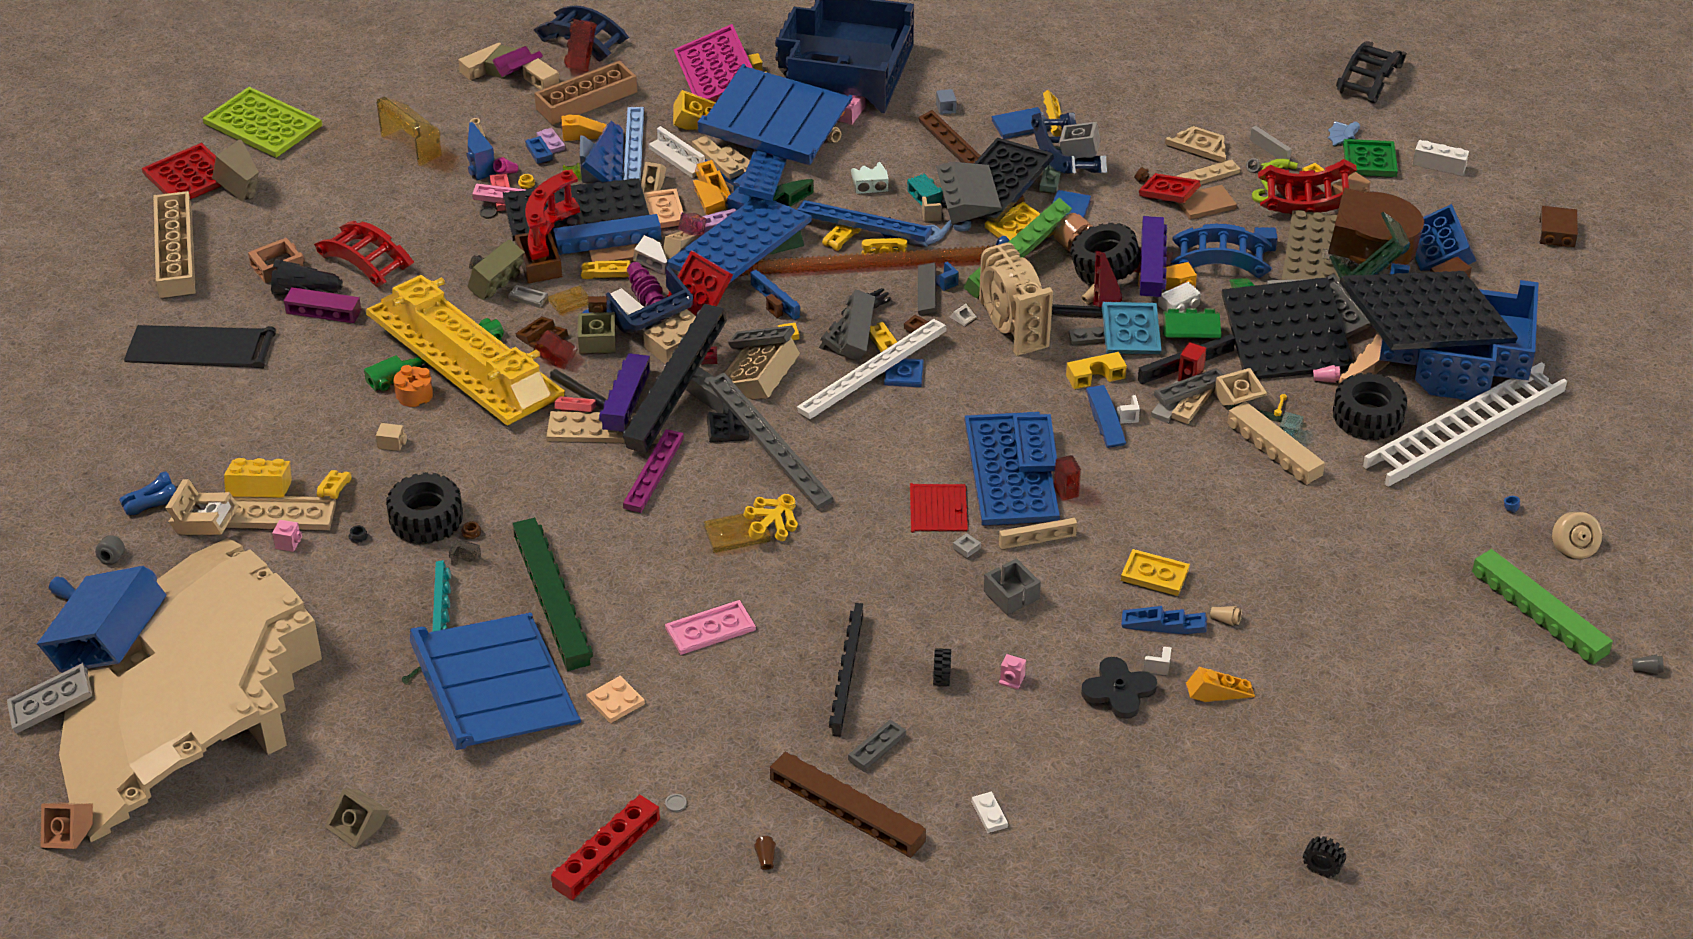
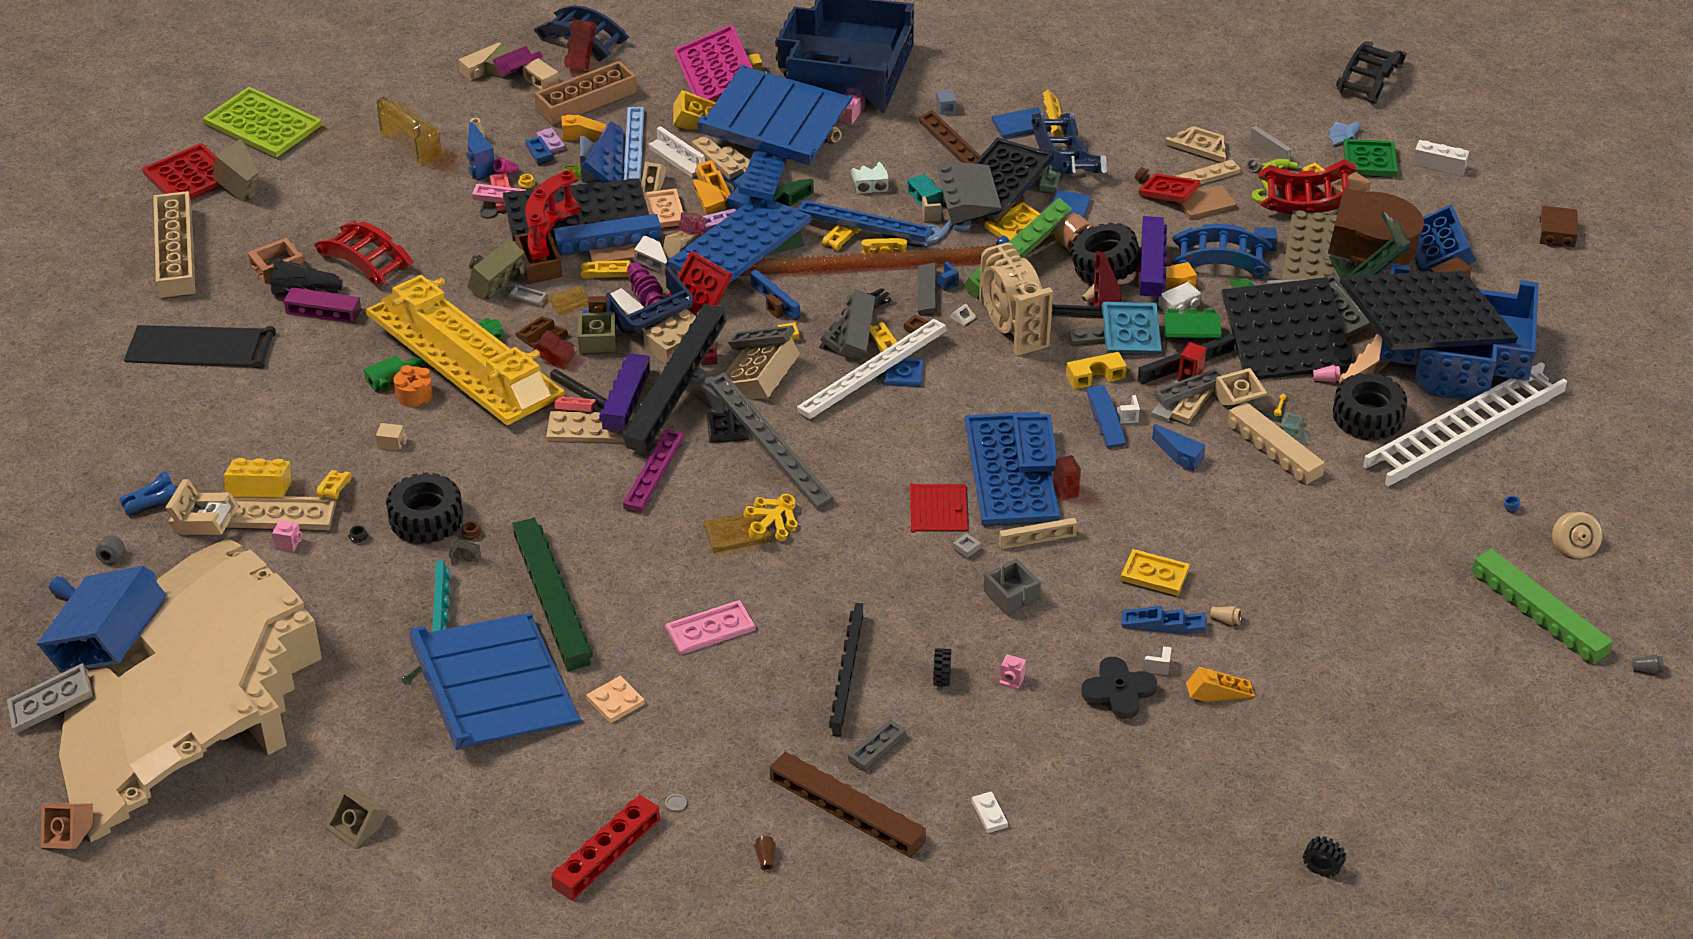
(1080, 140): light grey brick -> none
(1179, 448): none -> blue slope

